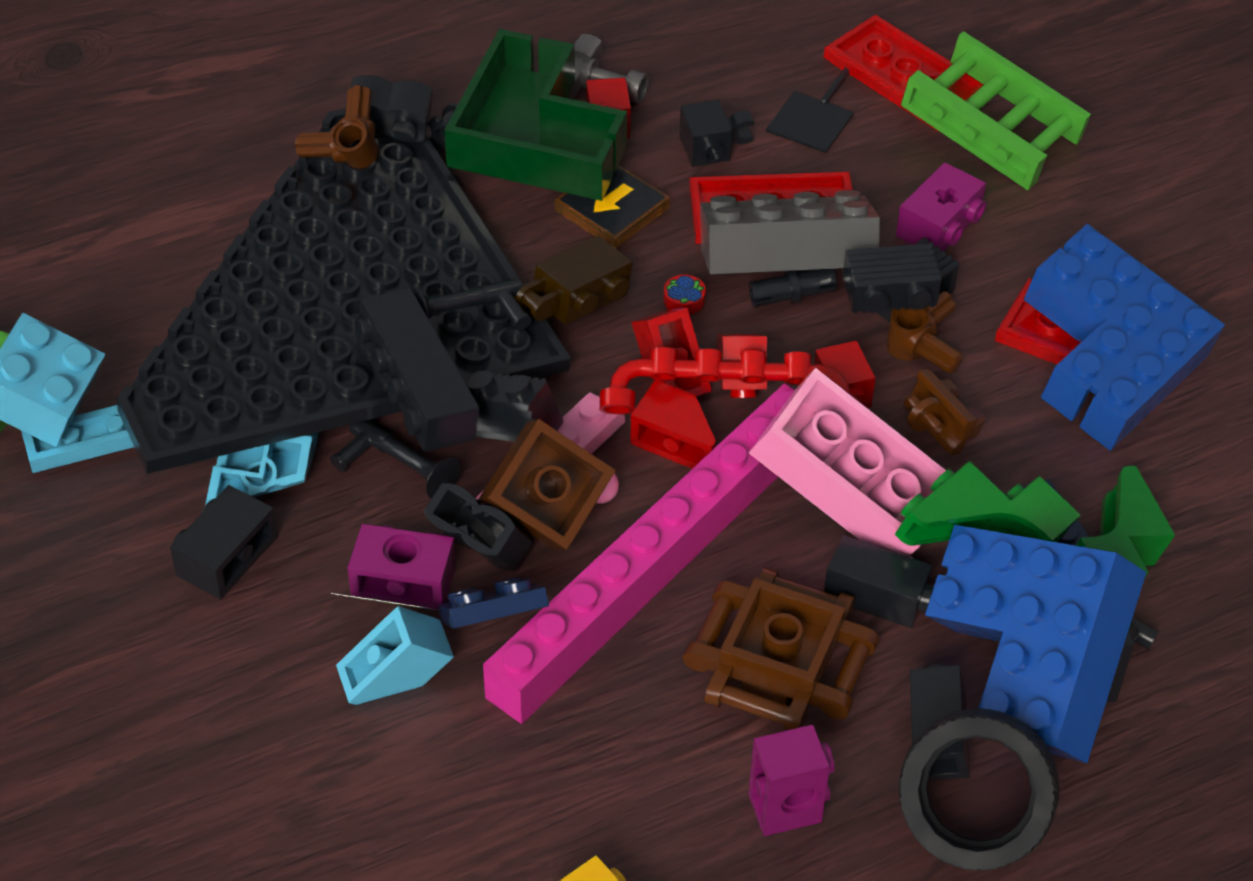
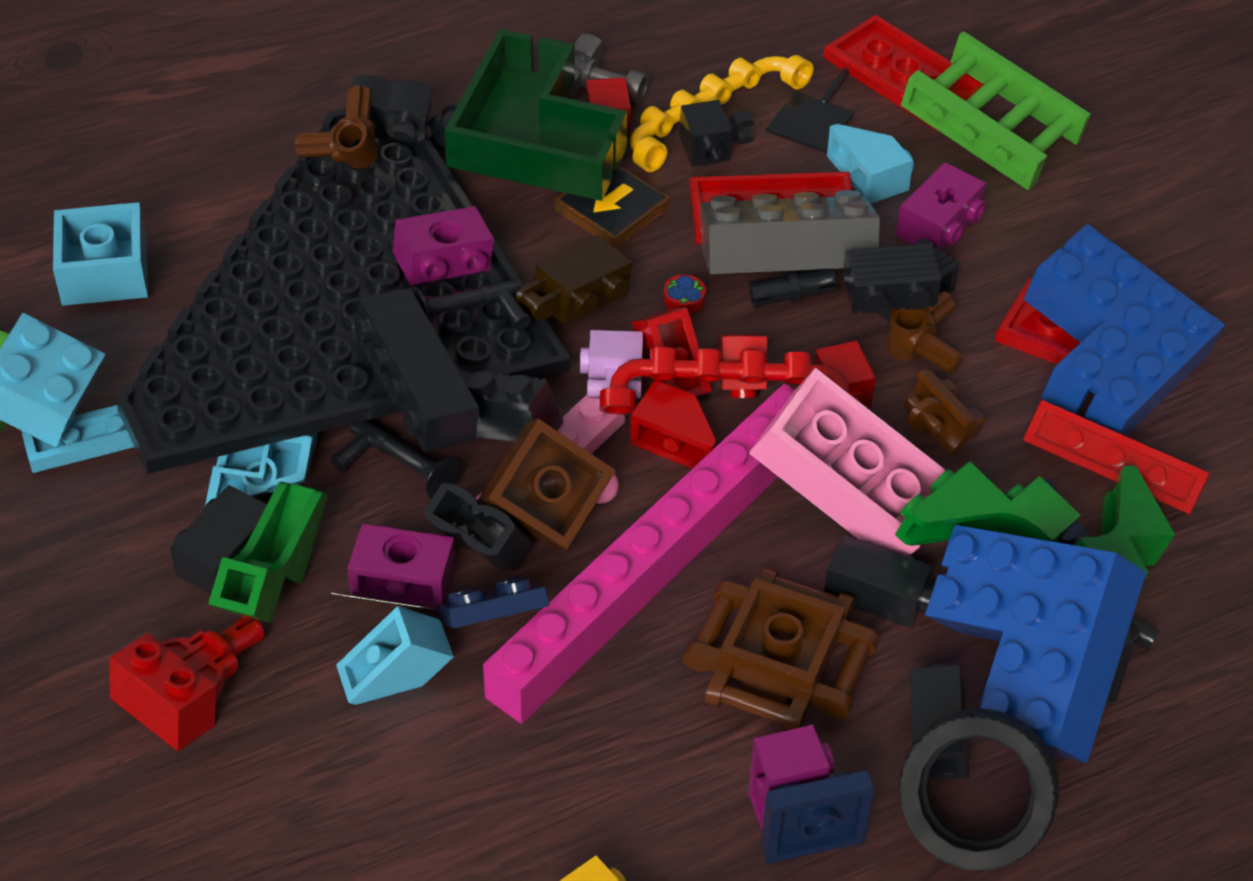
(100, 254): none -> medium azure brick
(178, 680): none -> red brick
(273, 553): none -> green arch
(442, 245): none -> magenta brick
(606, 354): none -> lavender brick
(651, 153): none -> yellow bar
(816, 816): none -> dark blue plate
(875, 161): none -> medium azure slope
(1107, 452): none -> red plate

